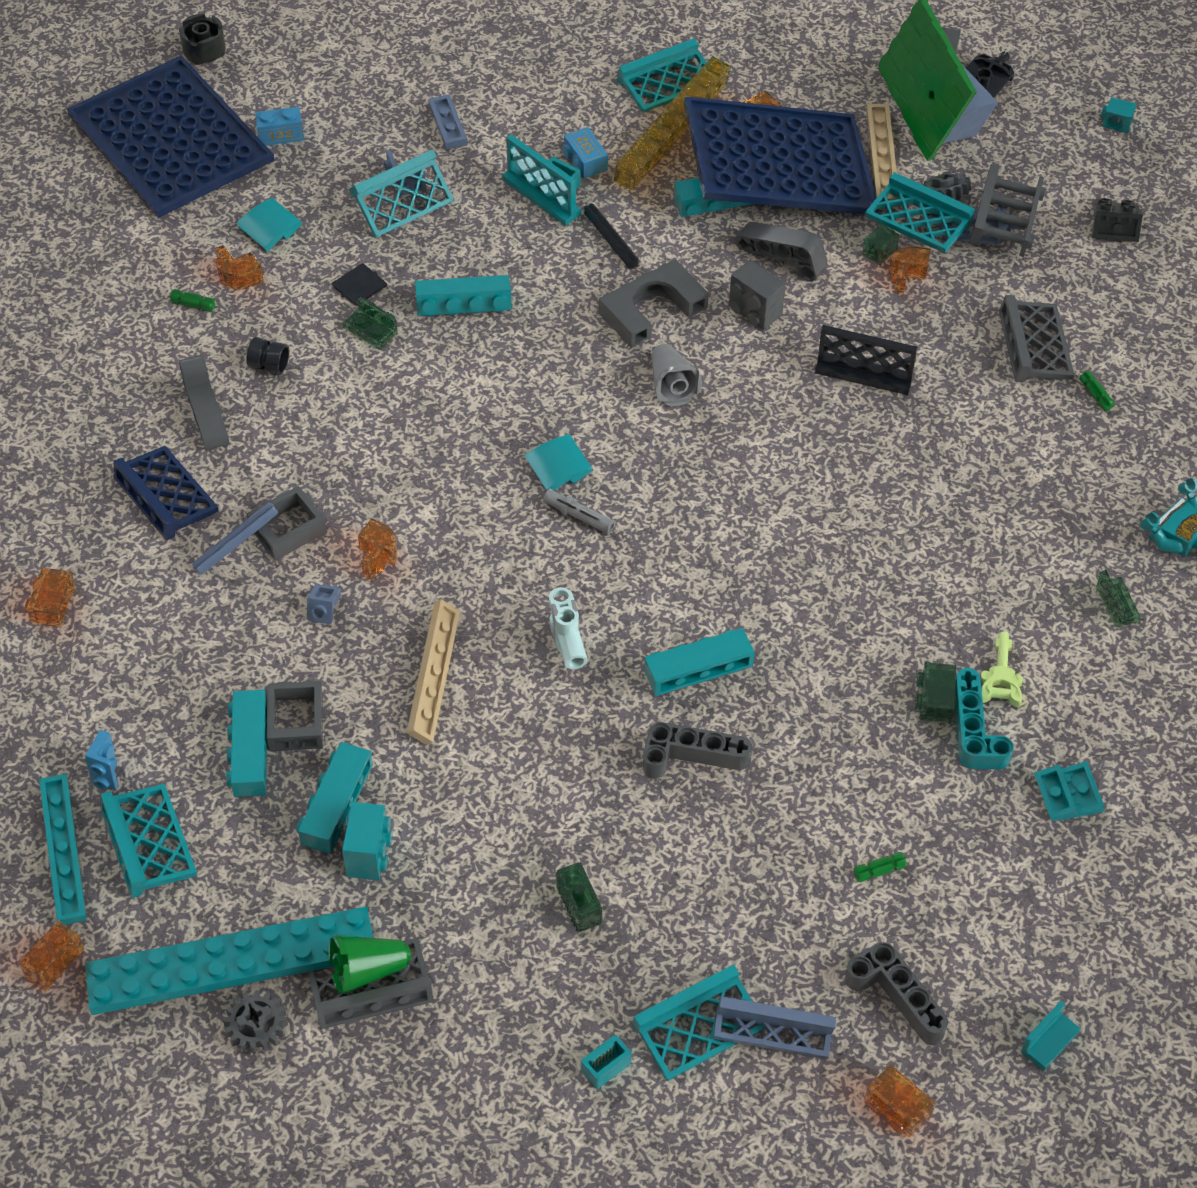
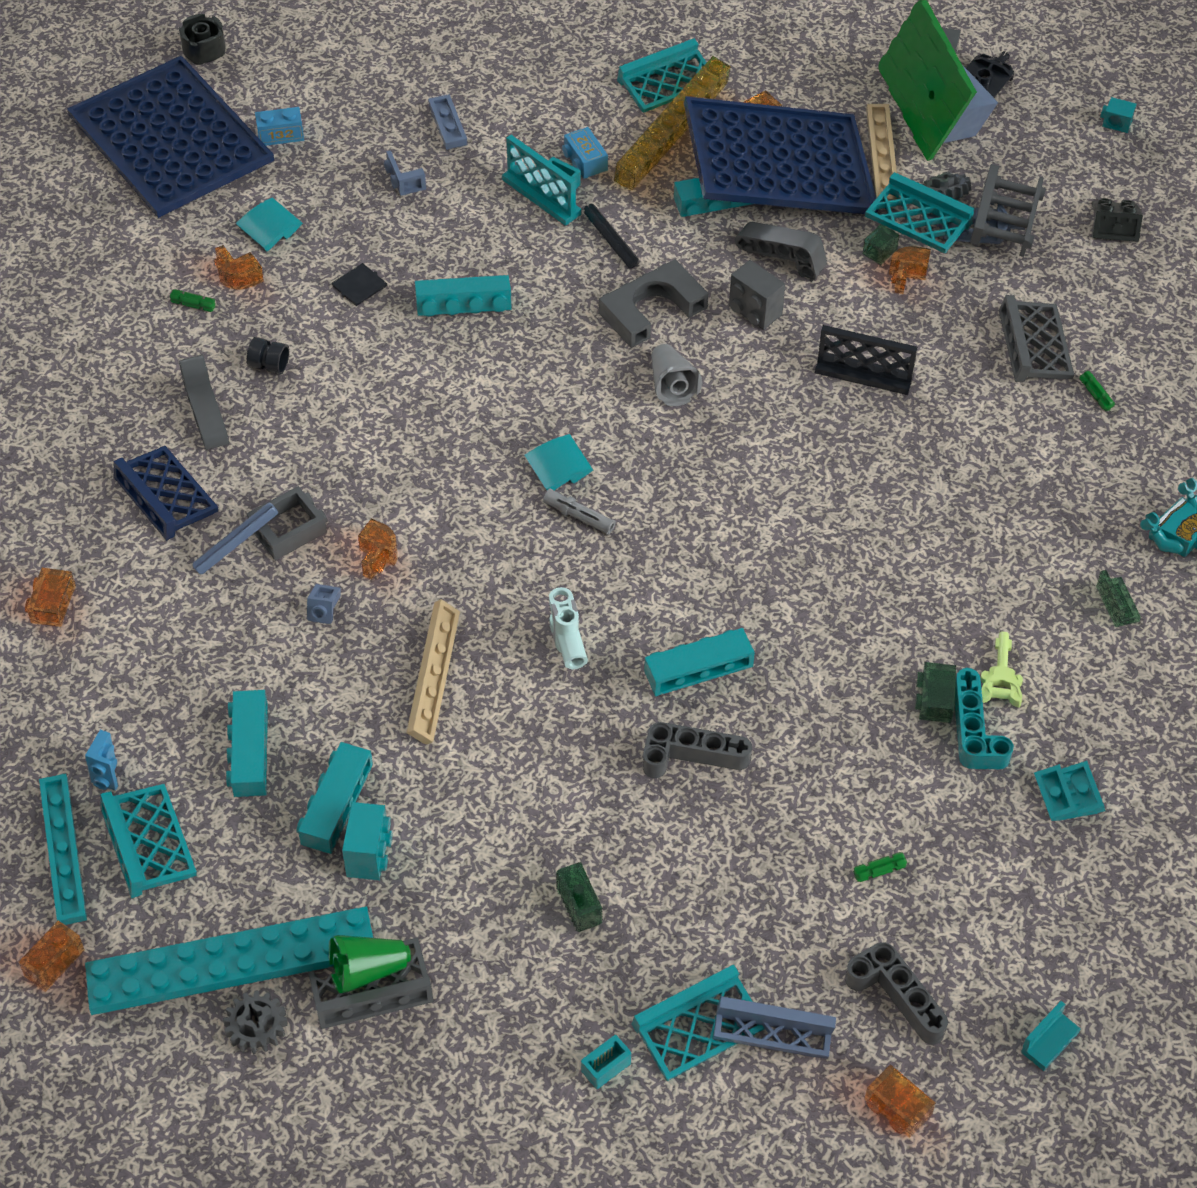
(298, 737): dark grey window -> none
(371, 324): clear green bracket -> none
(396, 174): teal fence -> none

